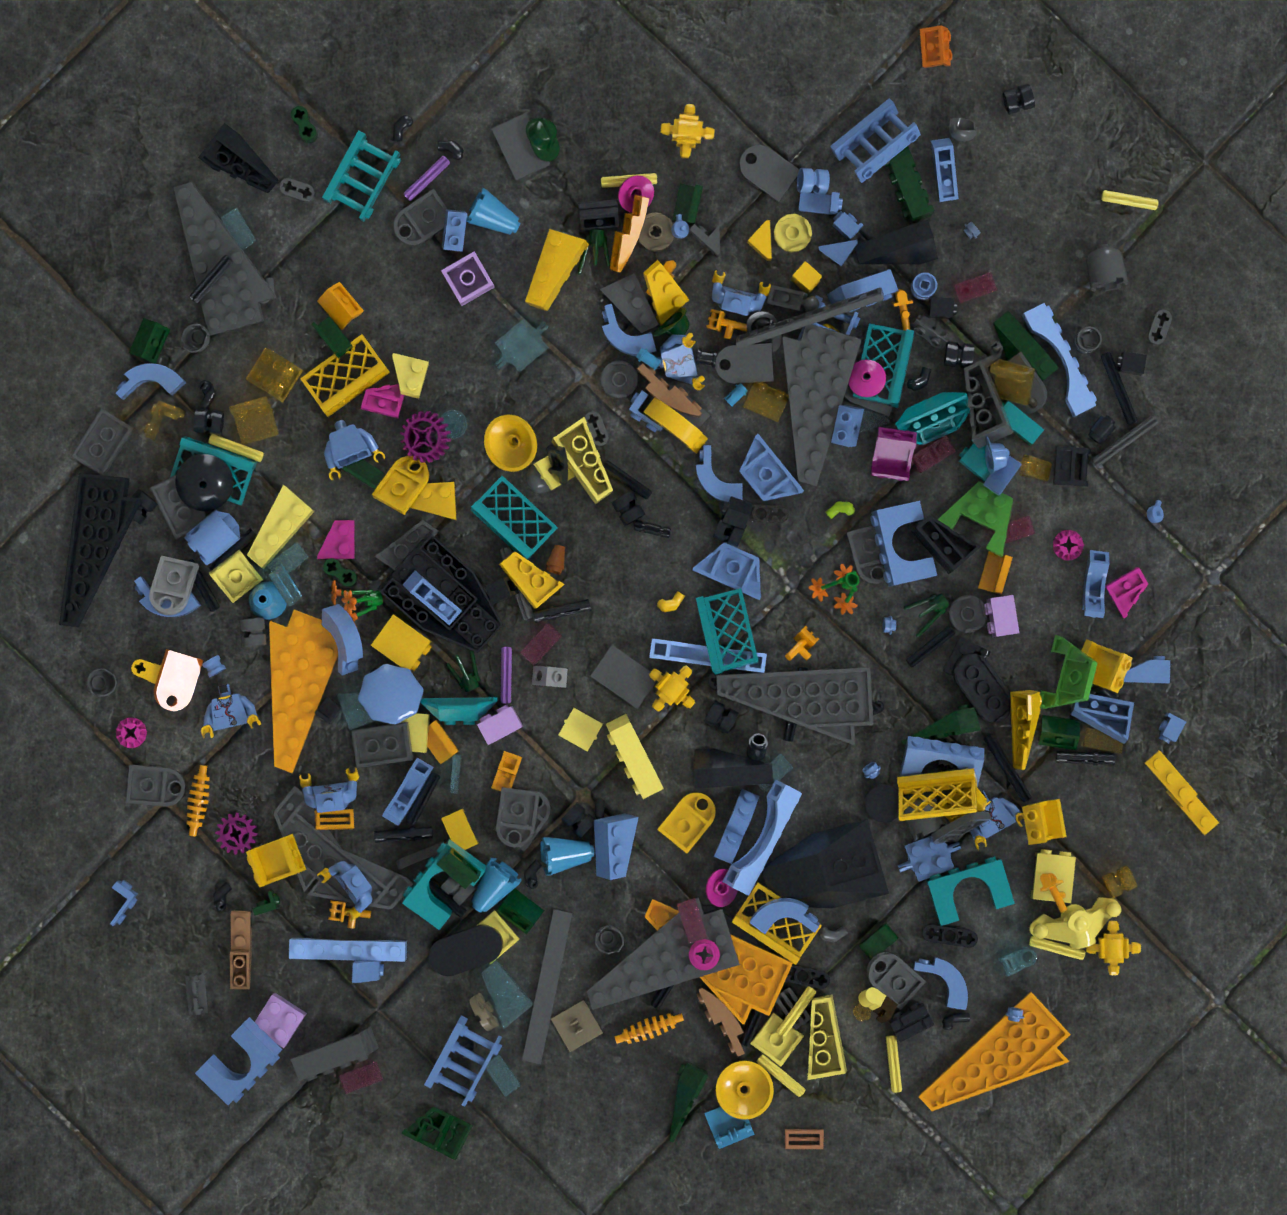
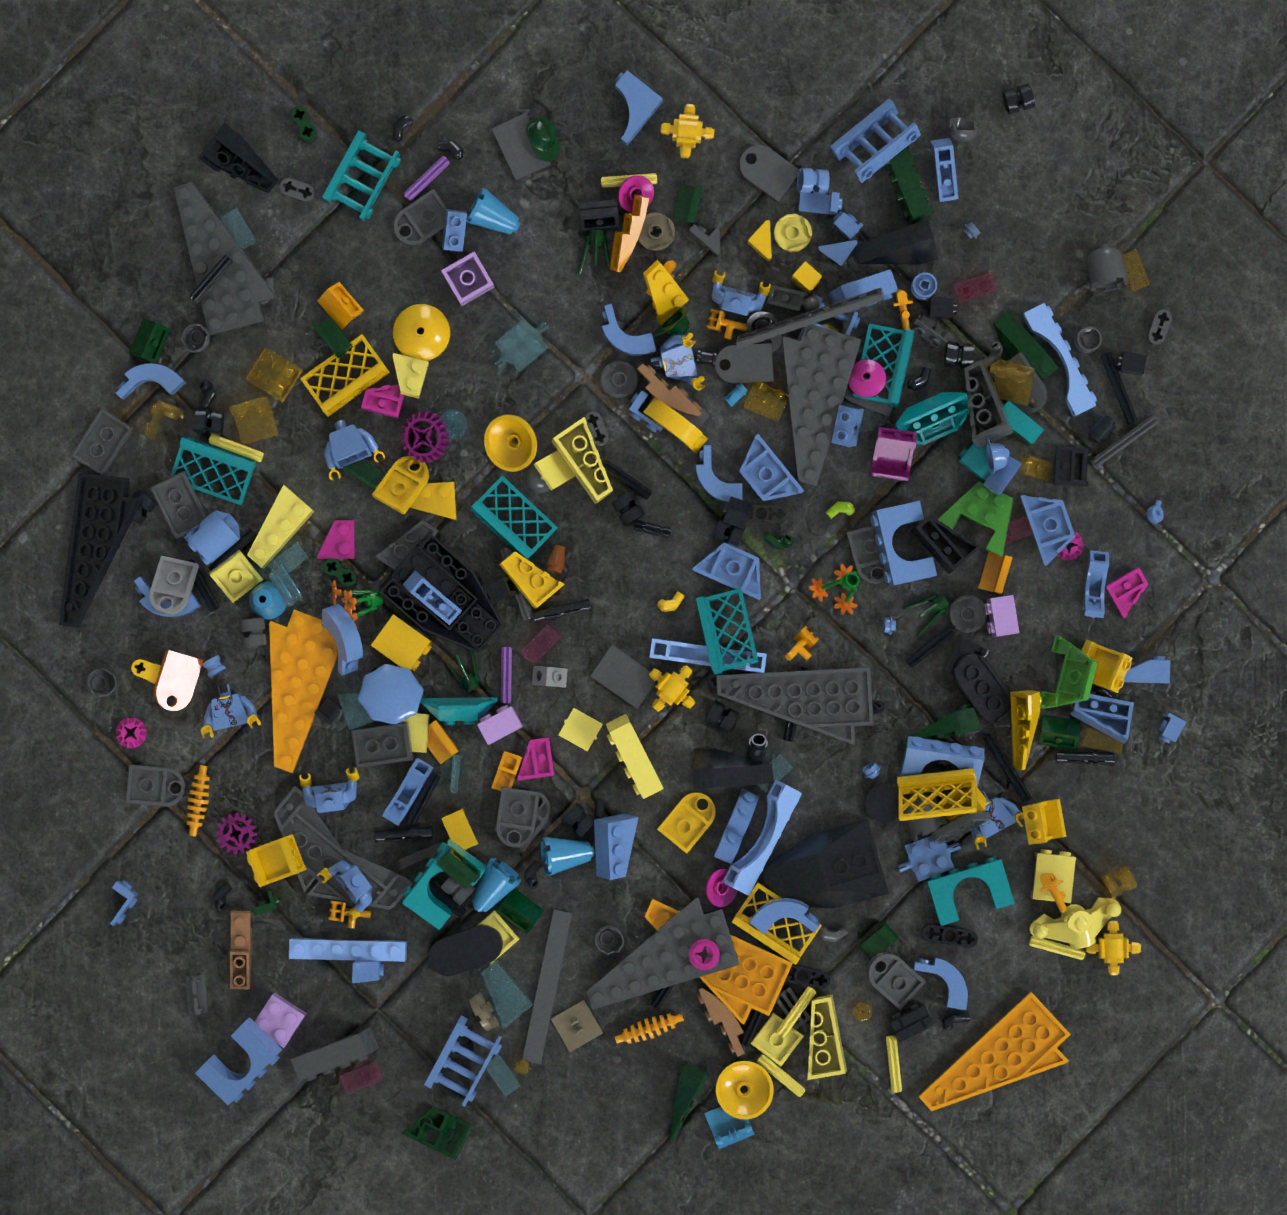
(208, 469): black dish -> none
(335, 827): light orange tile -> none
(431, 342): none -> yellow dish
(521, 1067): none -> clear yellow plate
(537, 760): none -> dark pink wing
(554, 266): yellow wedge -> none
(559, 462): black slope -> none
(631, 302): dark grey wing -> none
(640, 101): none -> medium blue arch
(648, 358): dark azure pin -> none
(680, 228): medium blue piece -> none
(692, 920): clear pink slope -> none
(779, 543): none -> dark green arm
(804, 1131): nougat tile -> none
(878, 1003): leg -> none
(933, 454): clear pink slope -> none
(935, 46): orange bracket -> none
(1014, 1014): medium blue plate -> none
(1017, 961): clear light blue piece -> none
(1049, 525): none -> medium blue wing
(1130, 200): light yellow axle -> none
(1135, 271): none -> clear yellow tile
(1181, 792): yellow bracket -> none

